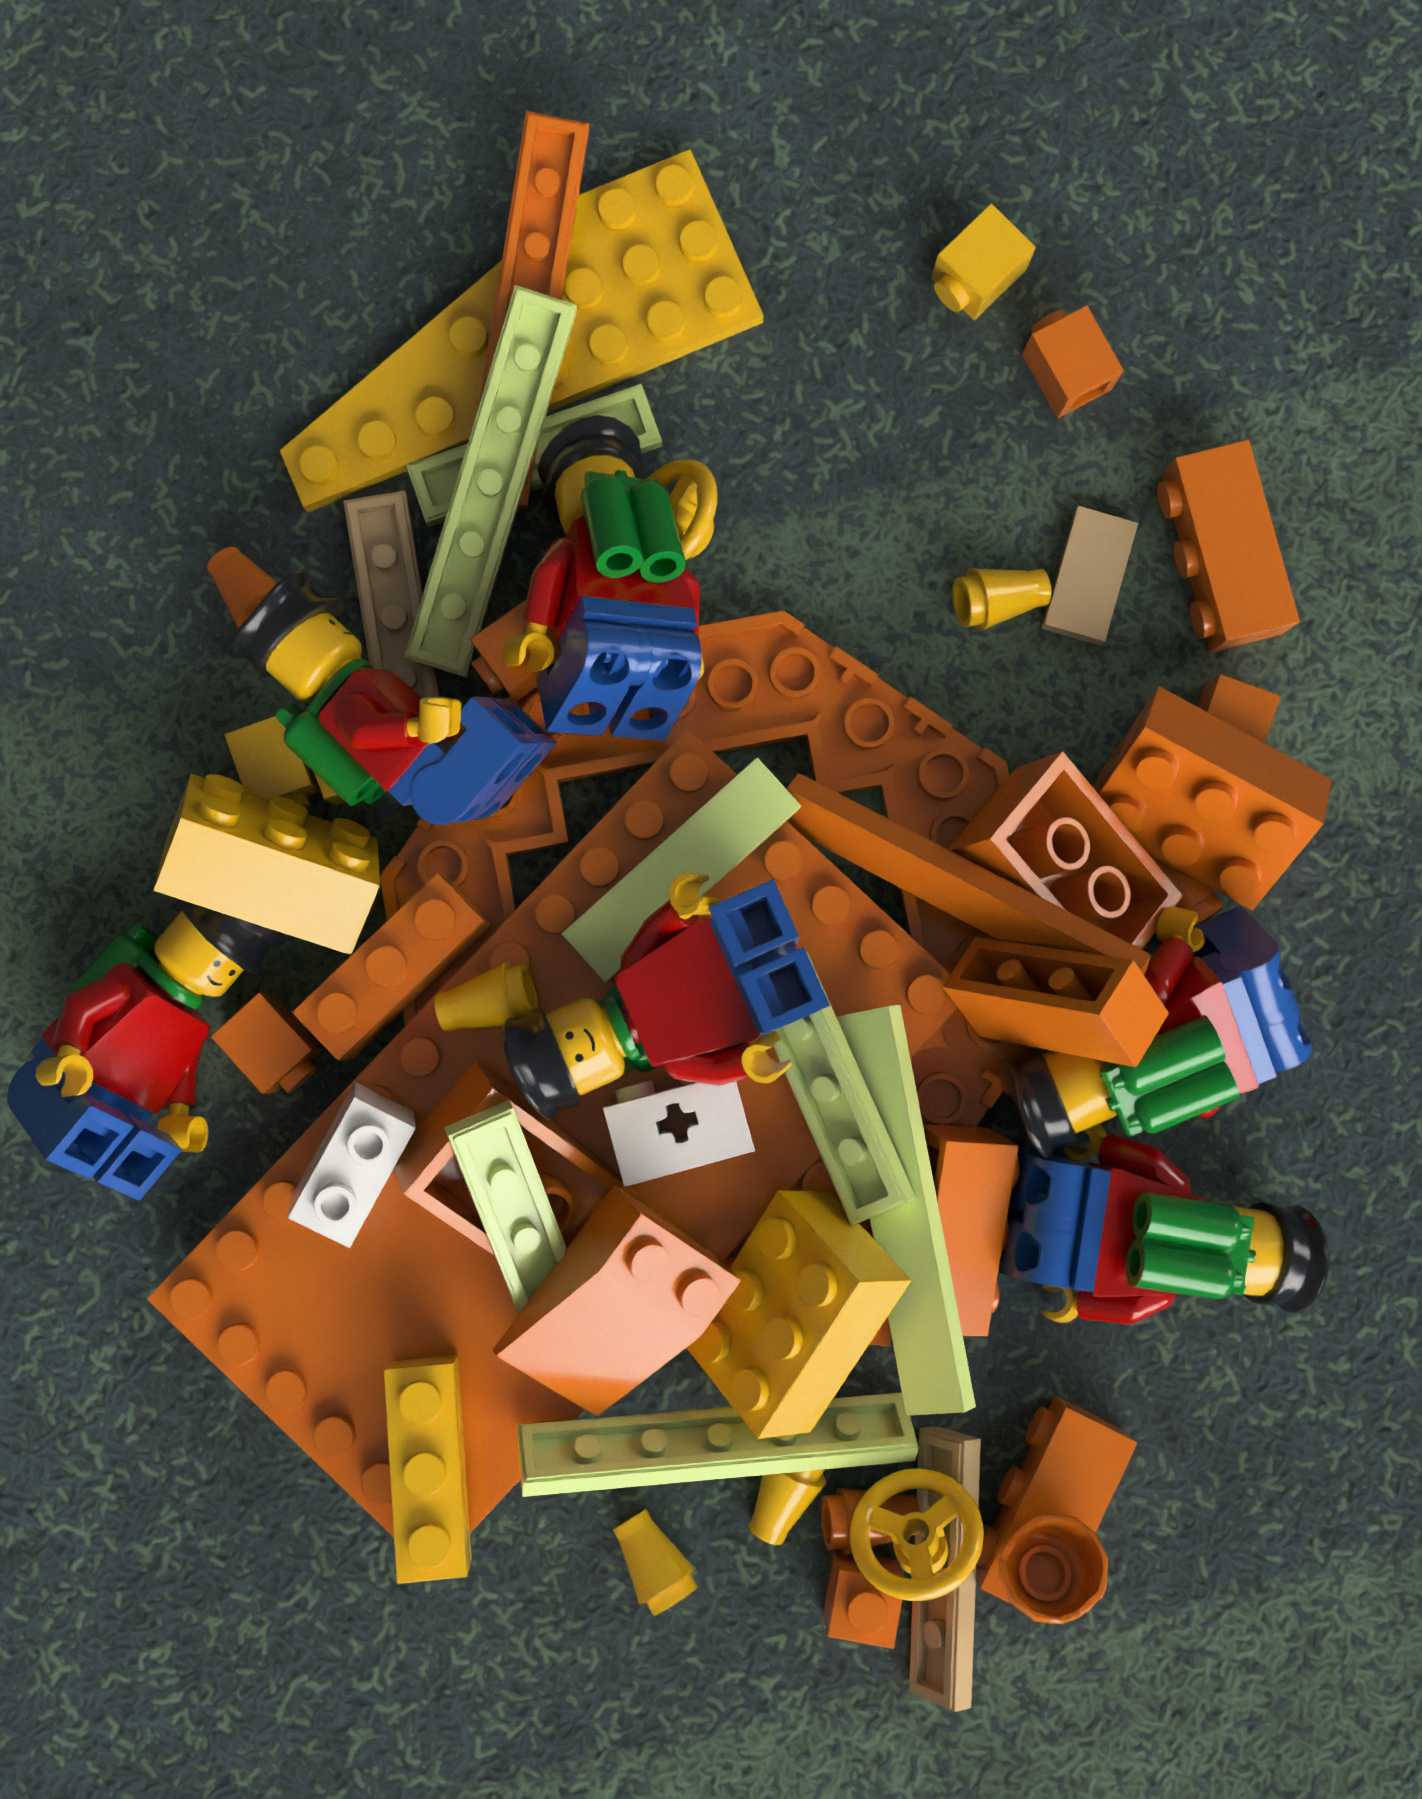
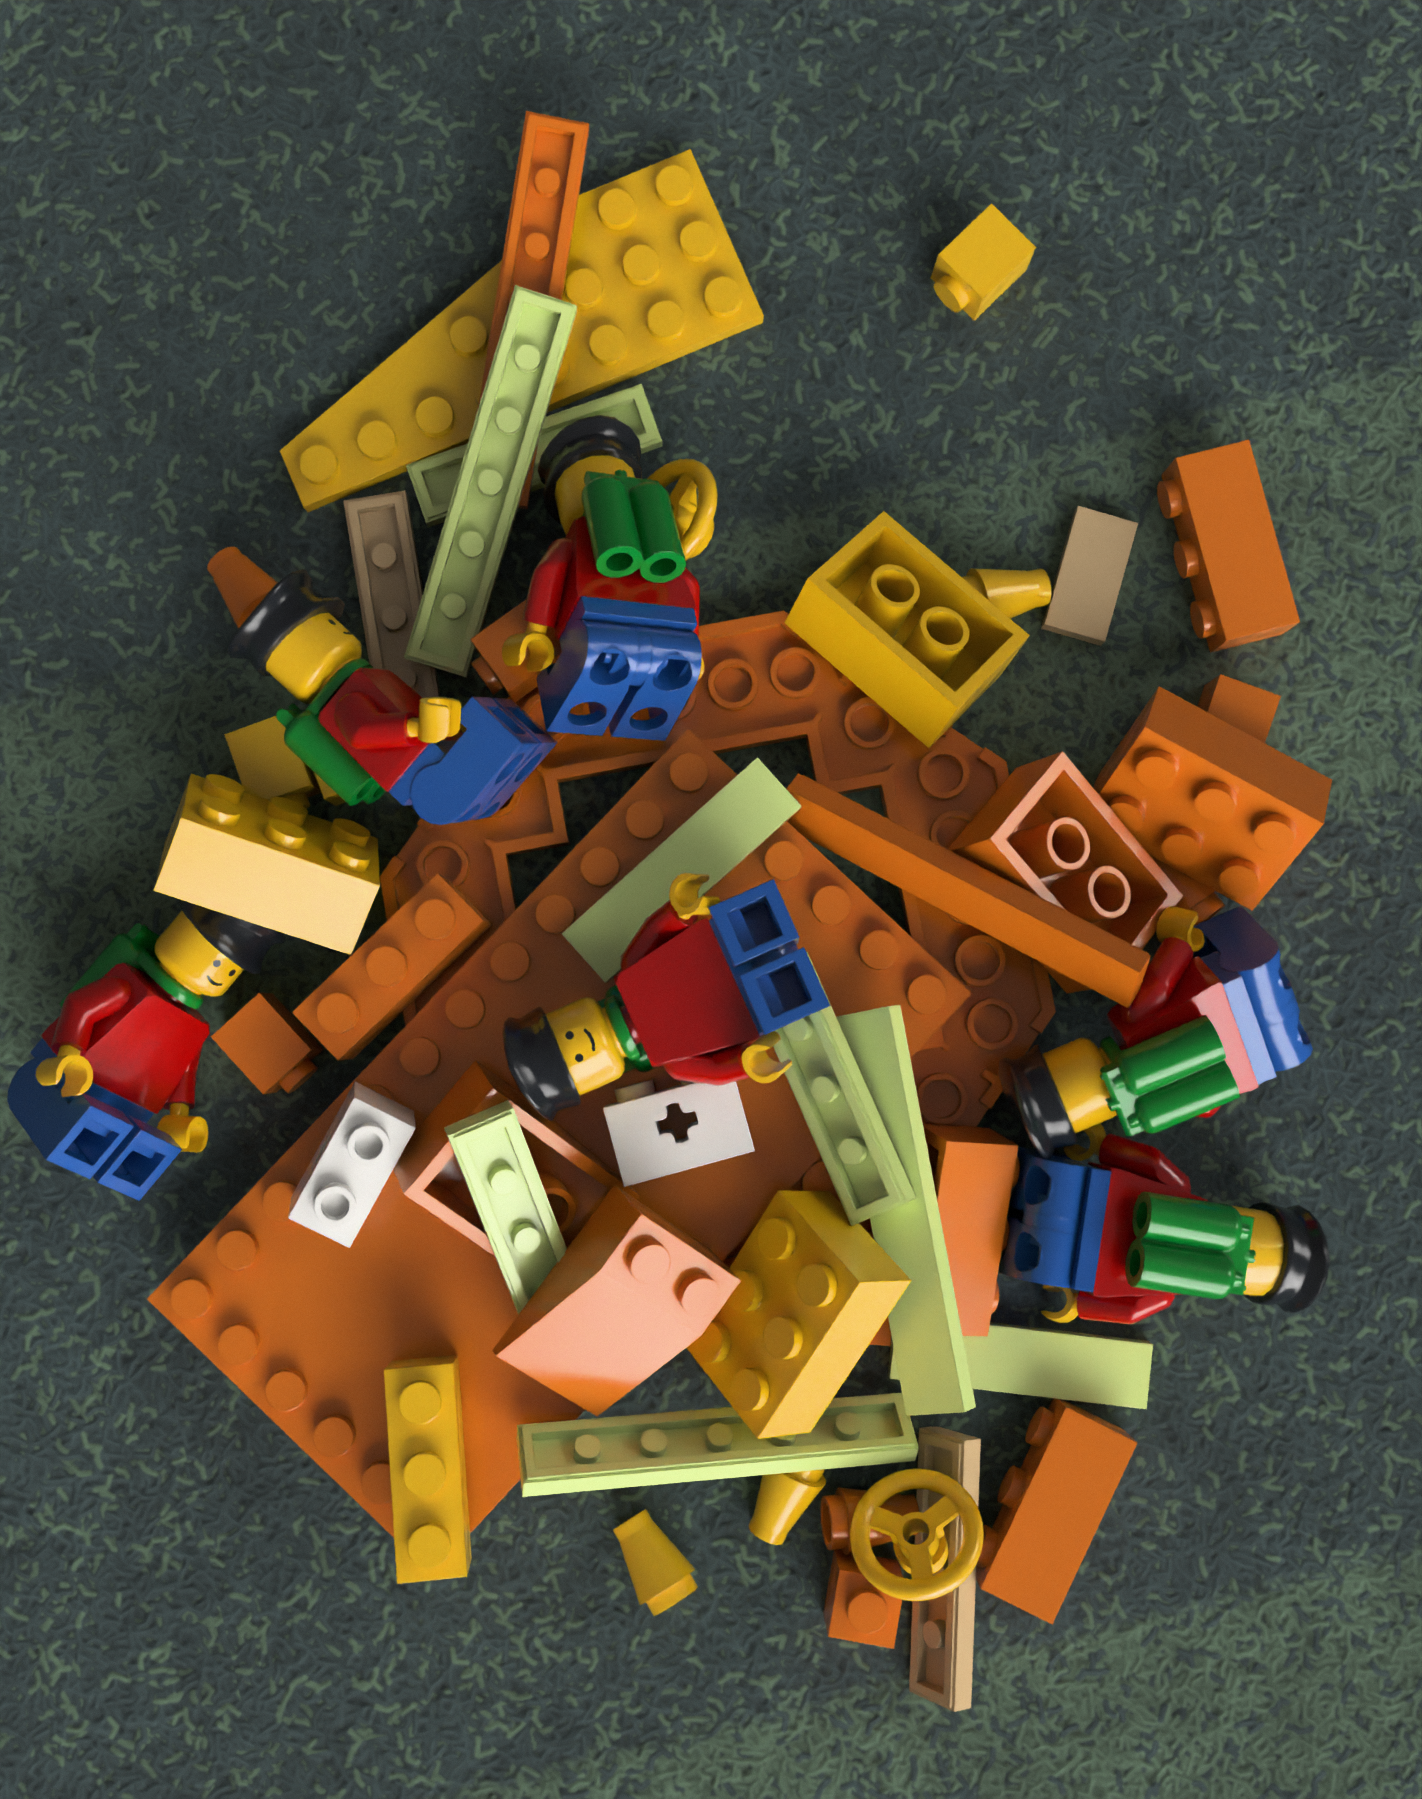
(487, 999): yellow cone -> none
(905, 628): none -> yellow brick
(1053, 1568): orange hair -> none
(1057, 1000): orange brick -> none
(1057, 1365): none -> yellowish green tile
(1071, 360): orange brick -> none

